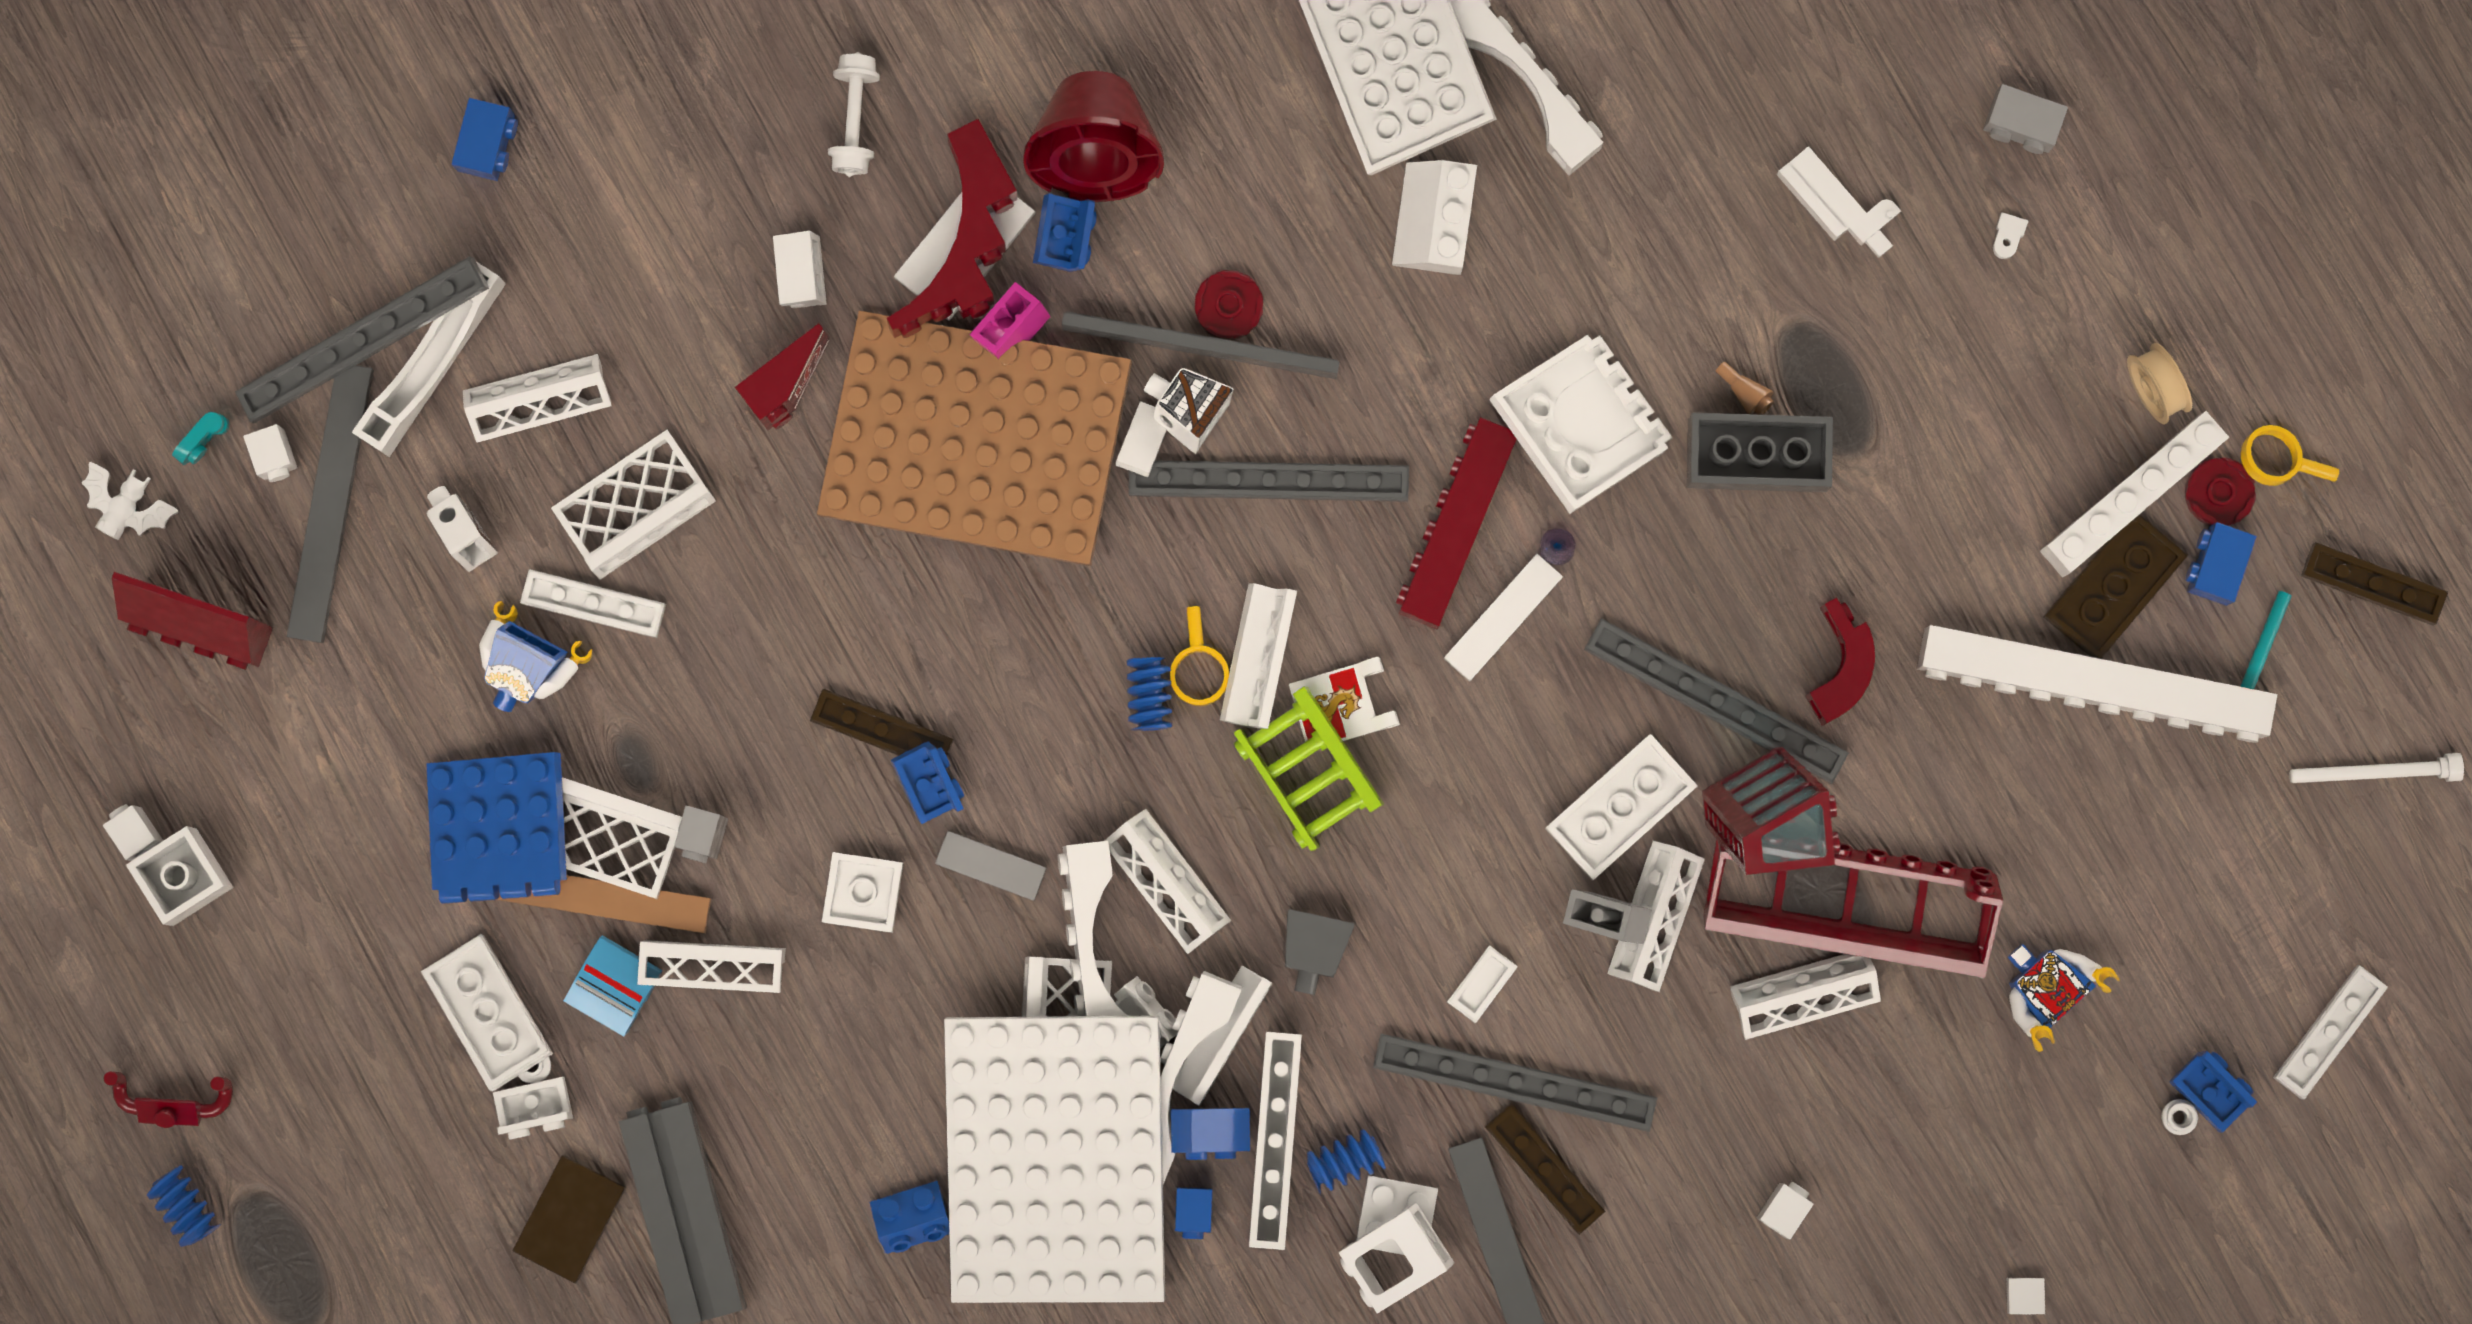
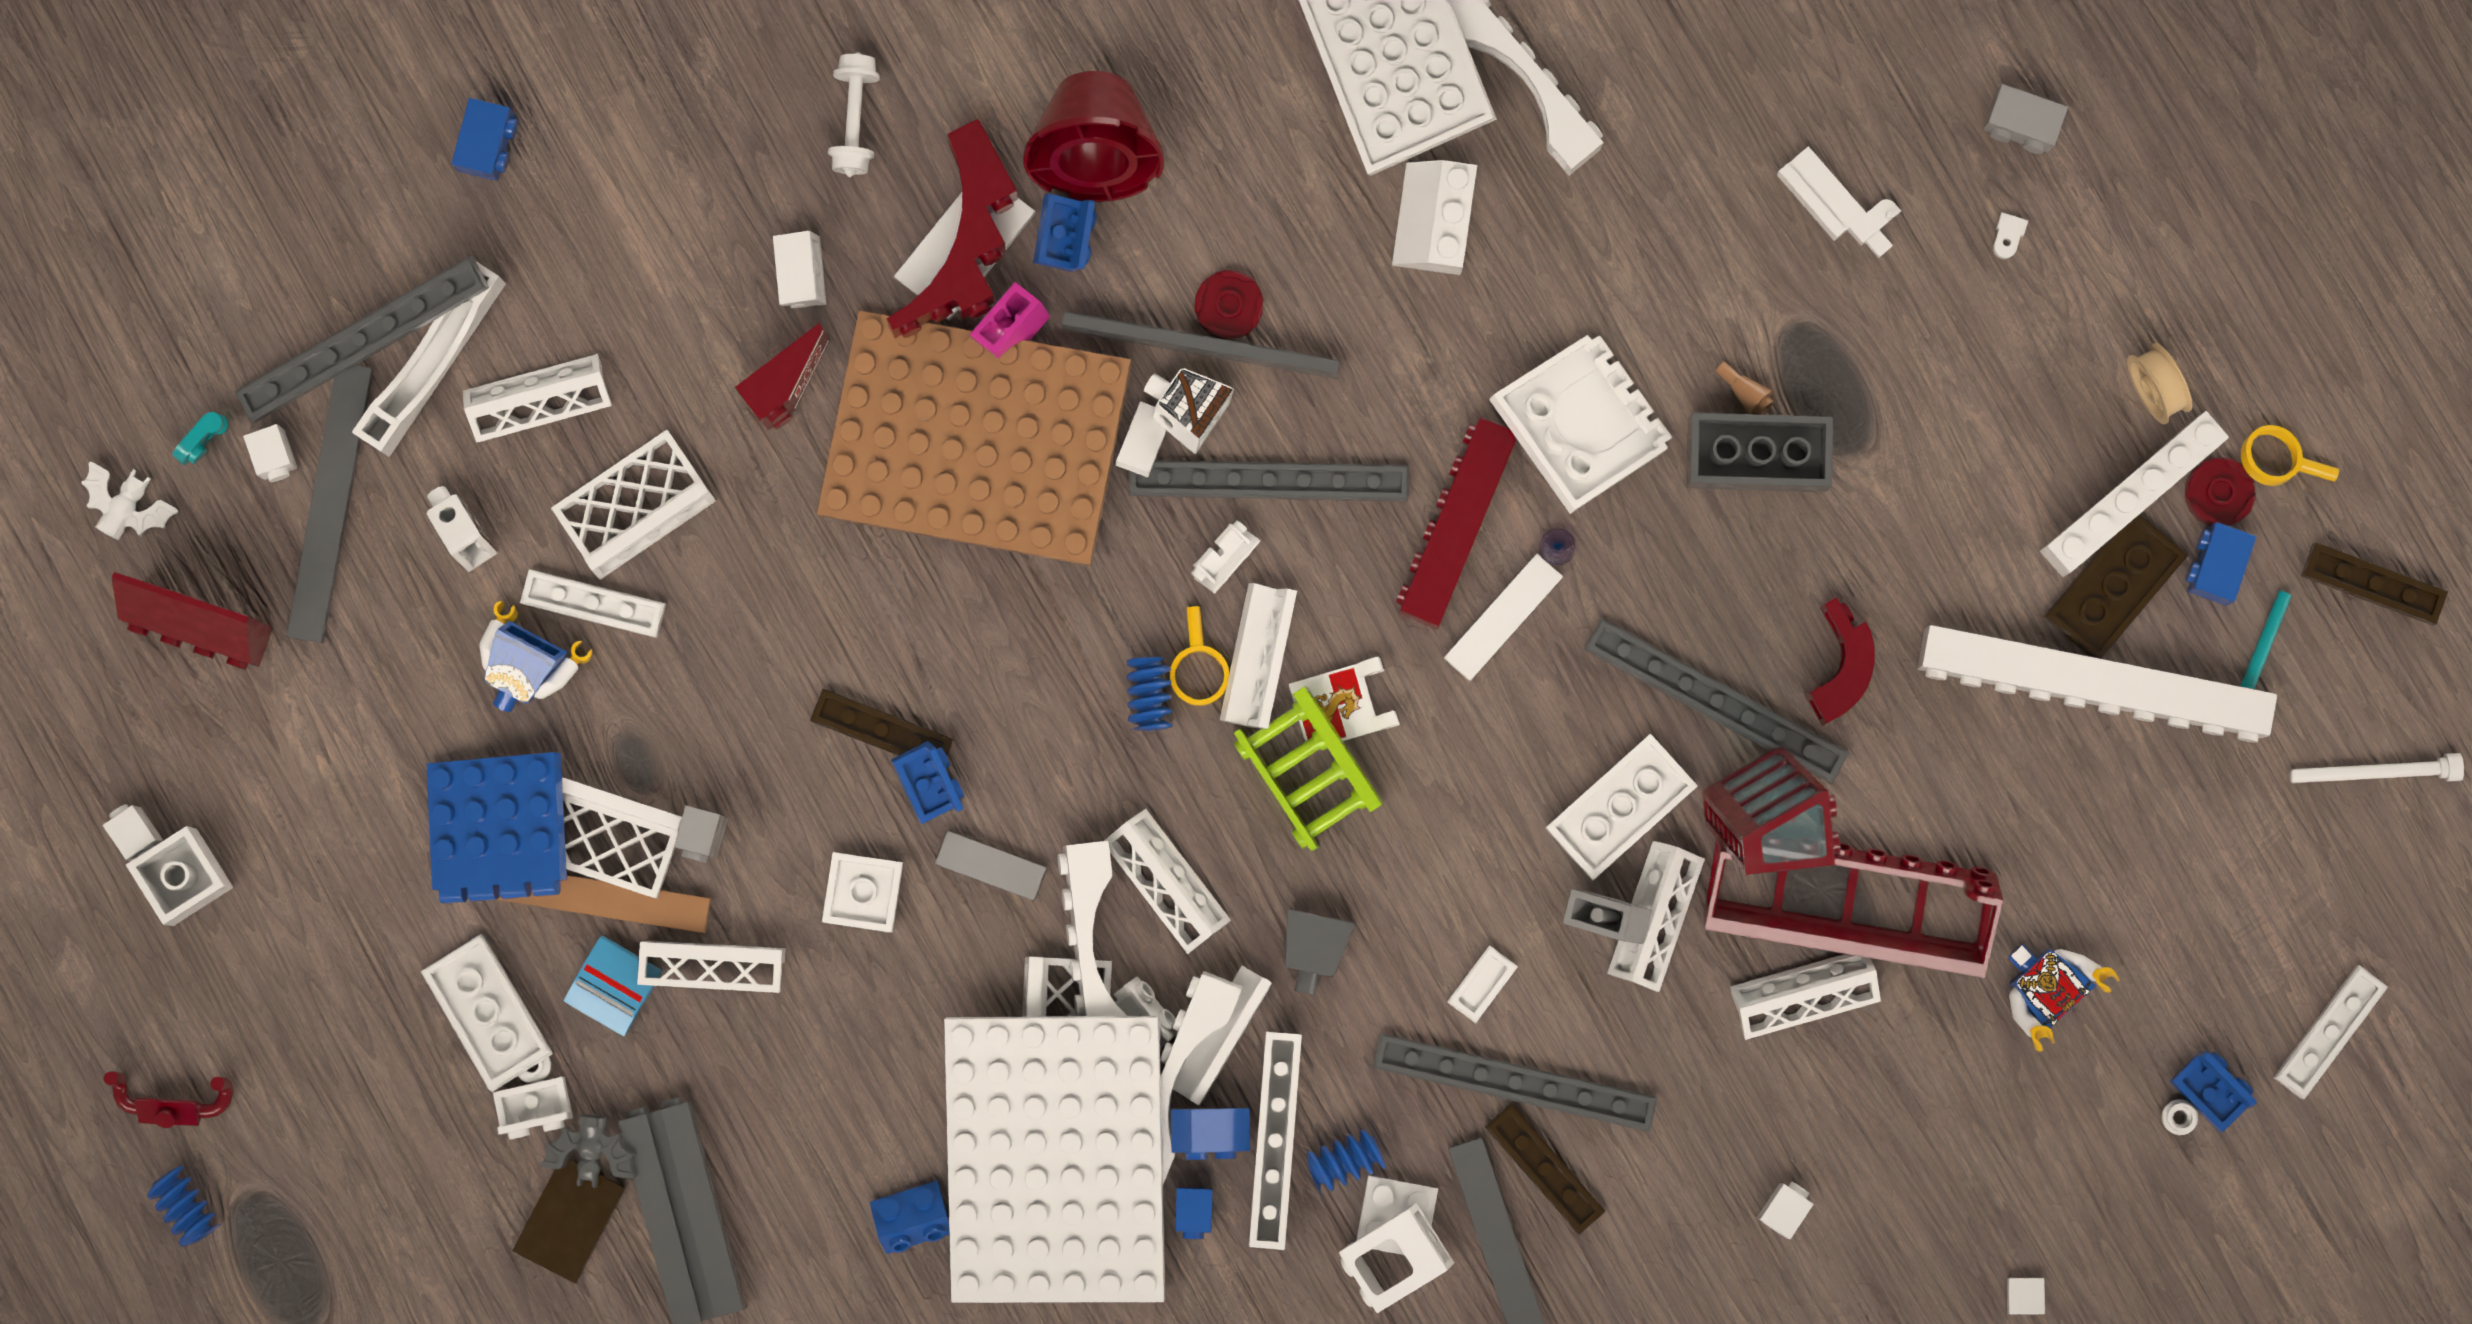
(590, 1143): none -> dark grey animal
(1215, 568): none -> white hinge

